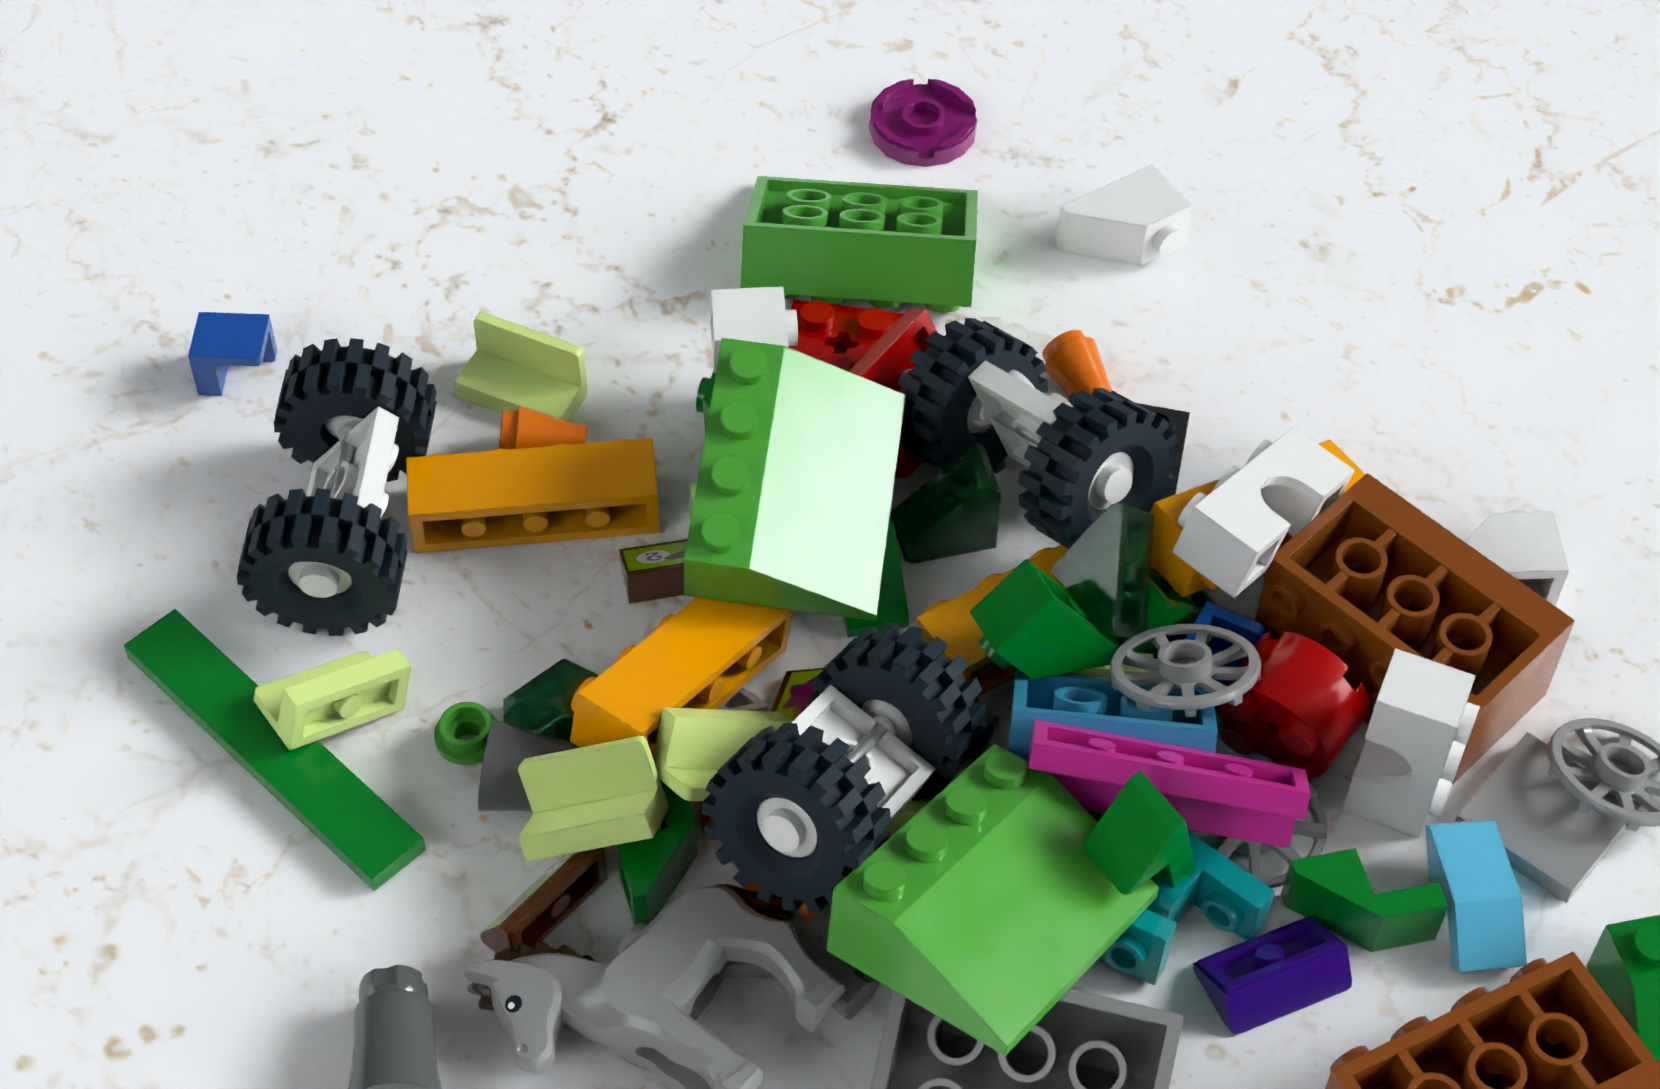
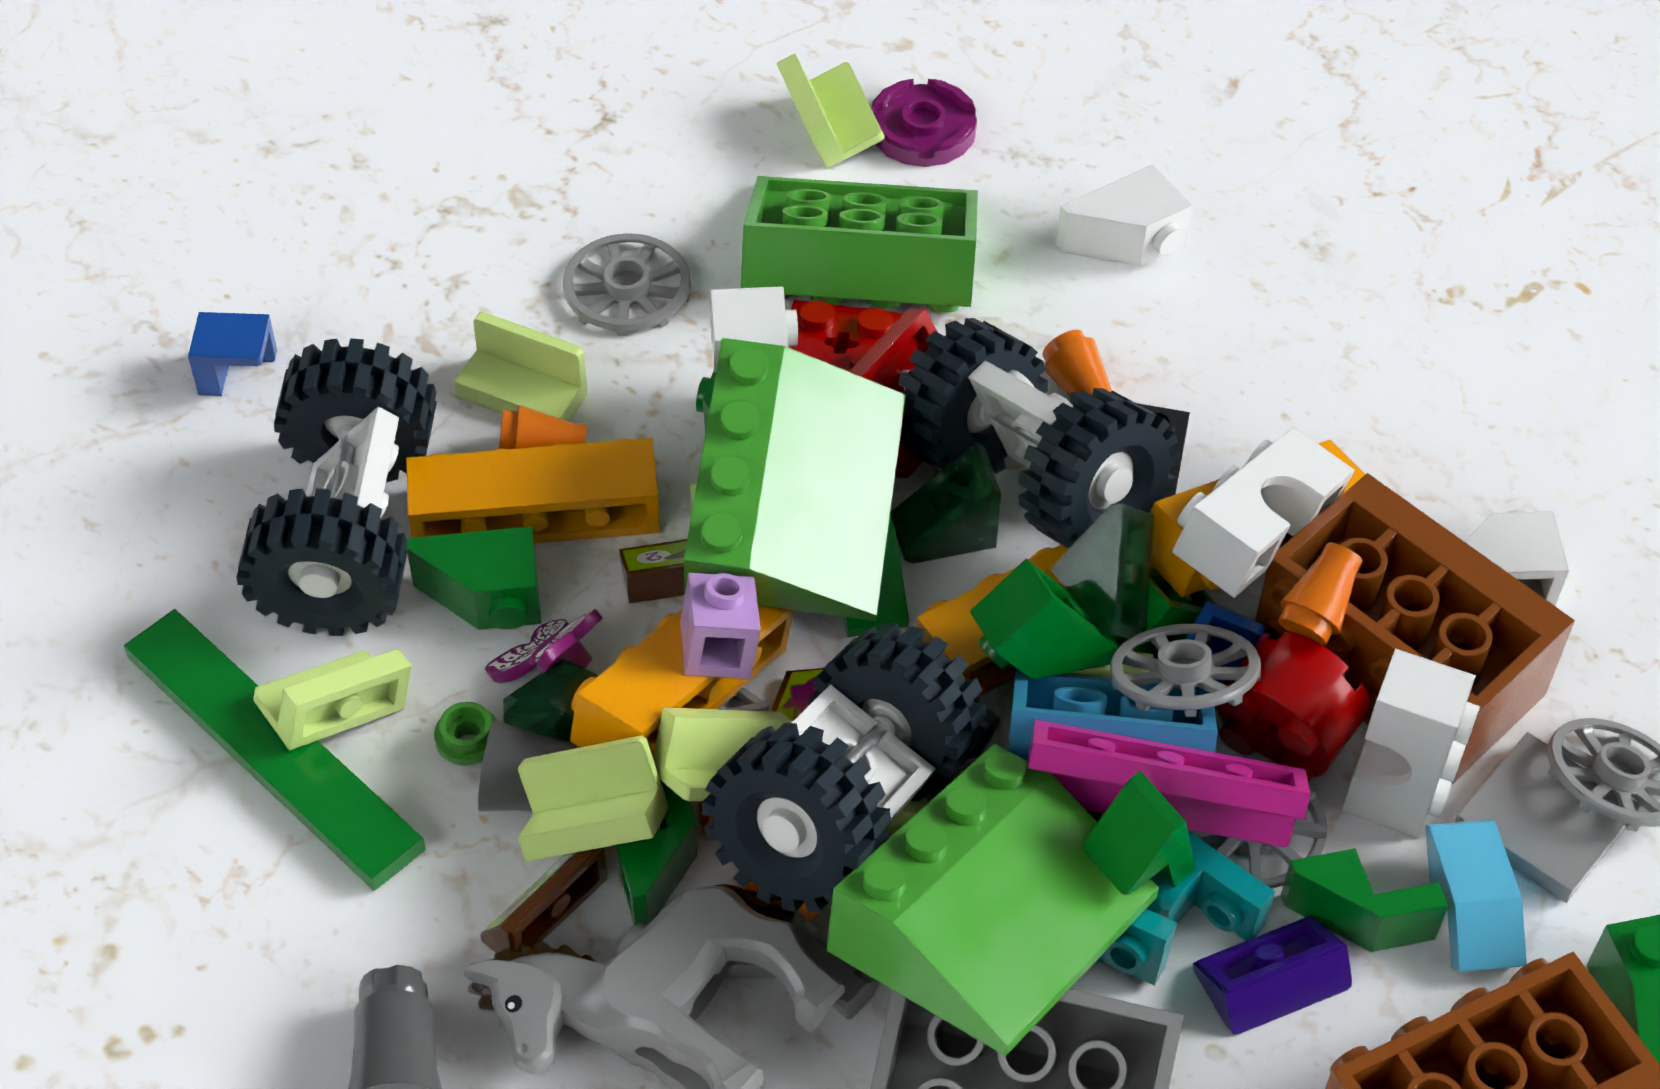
(480, 575): none -> green slope
(547, 646): none -> magenta animal
(626, 282): none -> light grey wheel
(719, 625): none -> lavender brick
(832, 110): none -> yellowish green panel
(1321, 595): none -> orange cone

